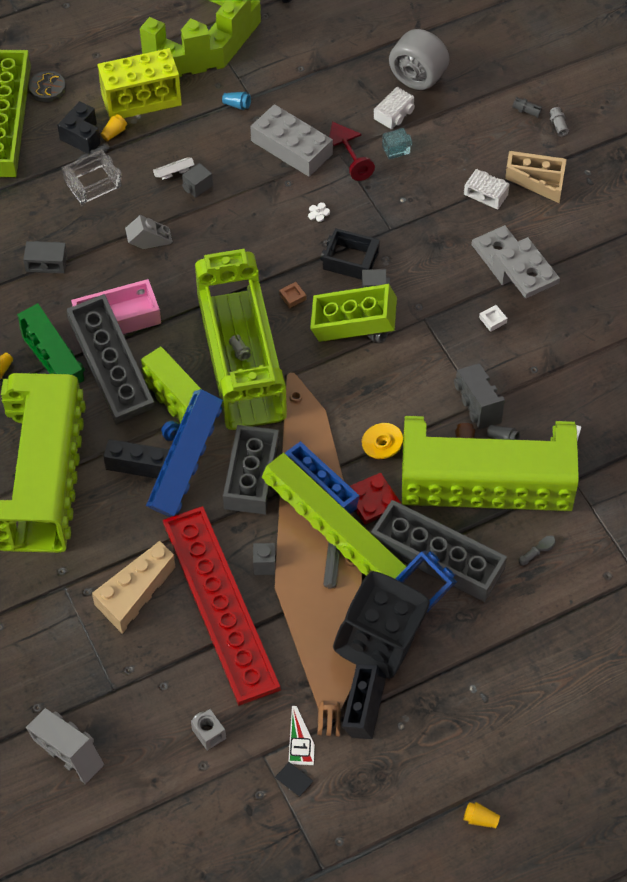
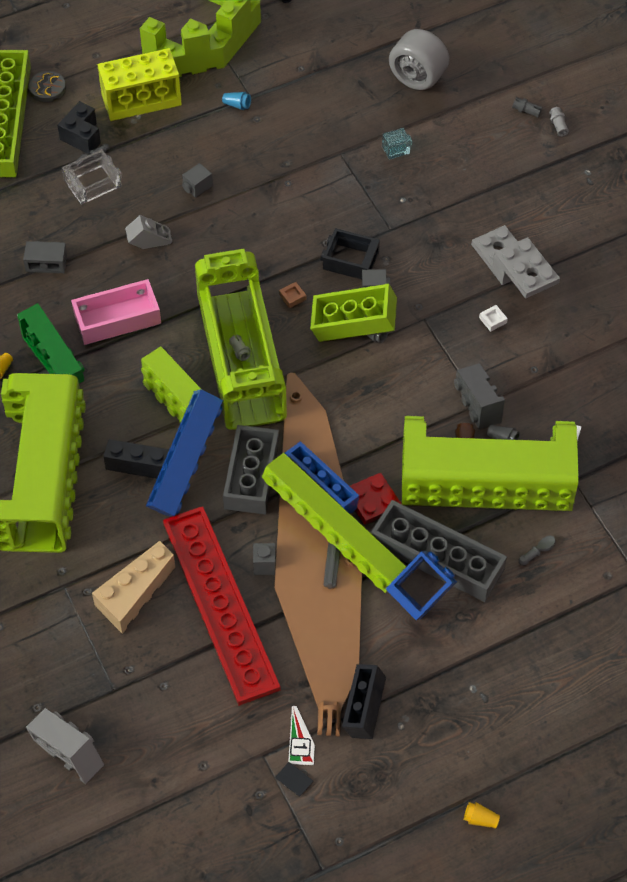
(110, 359): dark grey brick -> none
(113, 127): yellow cone -> none
(167, 170): white plate -> none
(169, 430): blue plate -> none
(211, 737): light grey brick -> none
(291, 140): light grey brick -> none
(318, 212): white plant -> none
(361, 167): dark red piece -> none
(381, 623): black piece -> none
(382, 434): yellow dish -> none
(394, 108): white brick -> none
(486, 189): white brick -> none
(537, 173): tan wedge -> none

